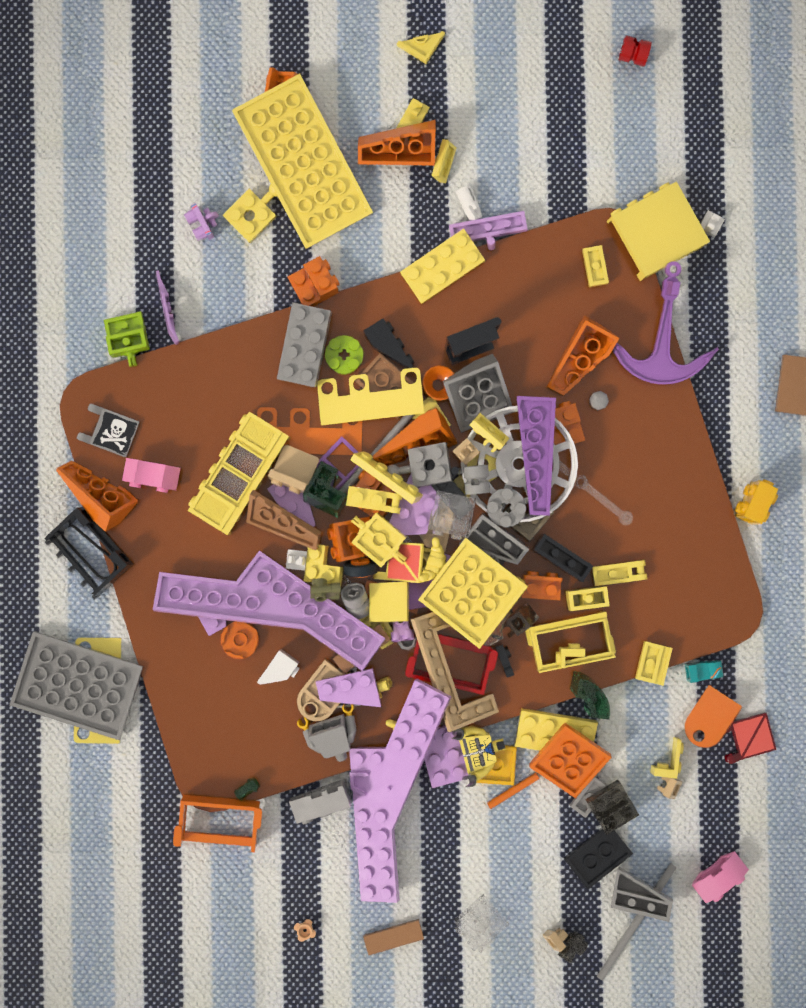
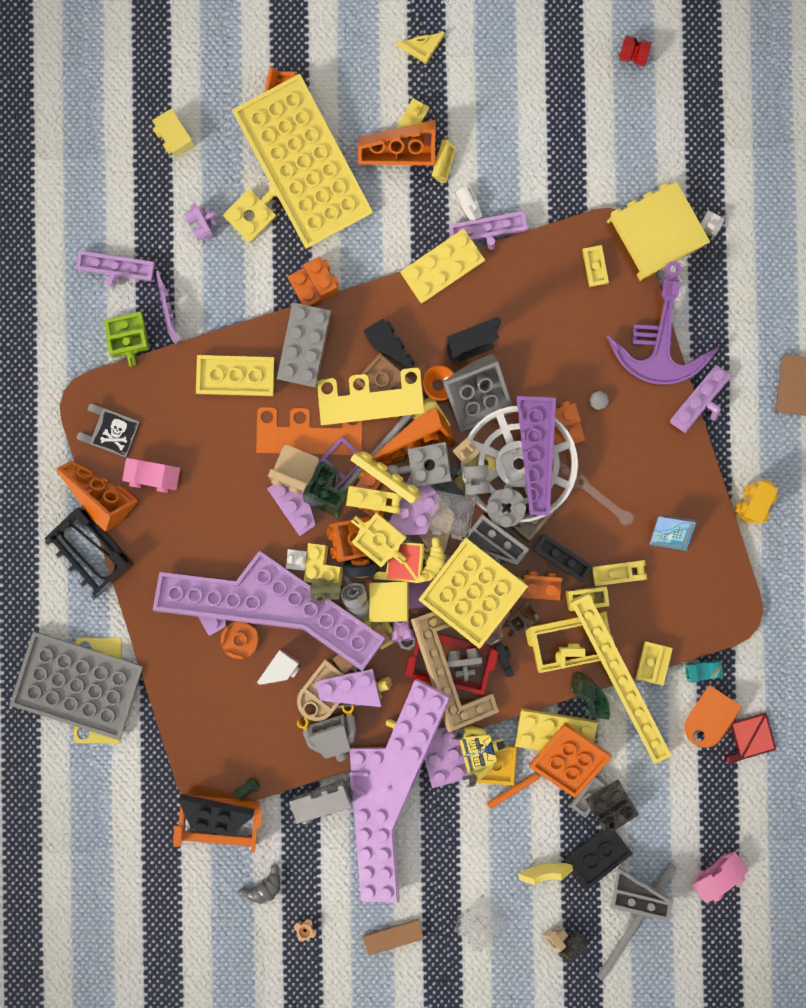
(115, 267): none -> lavender plate
(173, 133): none -> light yellow brick
(214, 815): none -> black wing
(235, 375): none -> light yellow plate
(237, 473): light yellow window -> none
(264, 890): none -> flat silver piece
(277, 520): medium nougat wing -> none
(335, 361): lime plate -> none
(472, 661): none -> light grey hips
(488, 430): light yellow plate -> none
(545, 872): none -> light yellow tile
(585, 350): orange wedge -> none
(620, 677): none -> light yellow plate
(638, 334): none -> medium lavender tile
(663, 769): light yellow bracket -> none
(672, 532): none -> piece
(672, 787): tan tile -> none
(701, 399): none -> lavender plate

